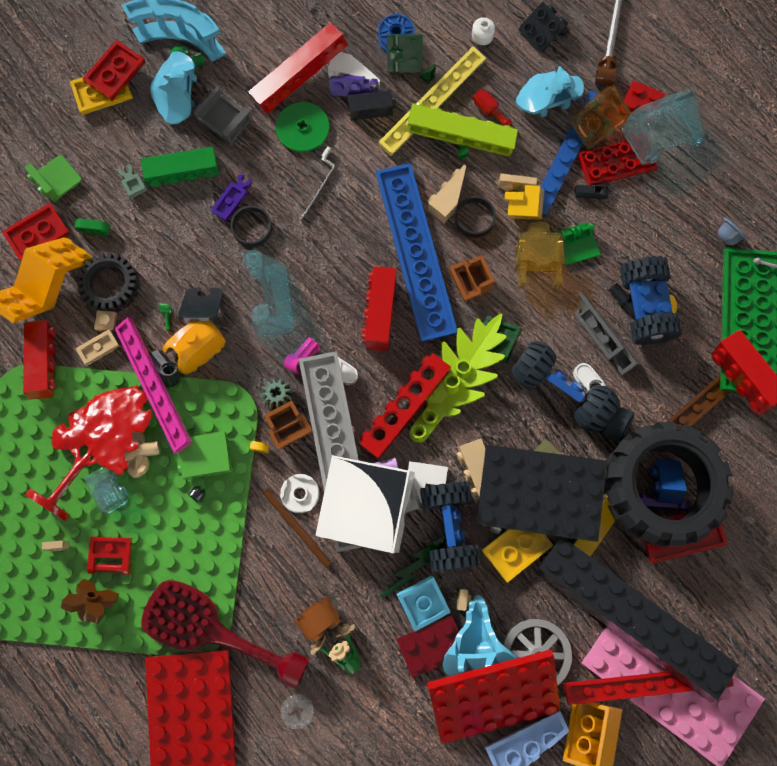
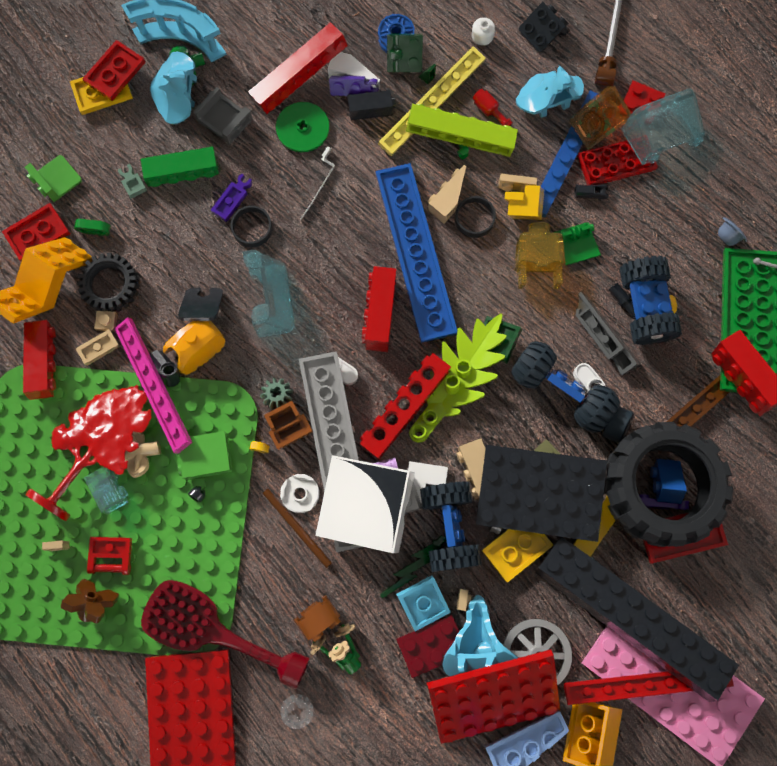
(166, 309): green hand -> none
(307, 349): dark pink piece -> none
(472, 278): dark orange plate -> none

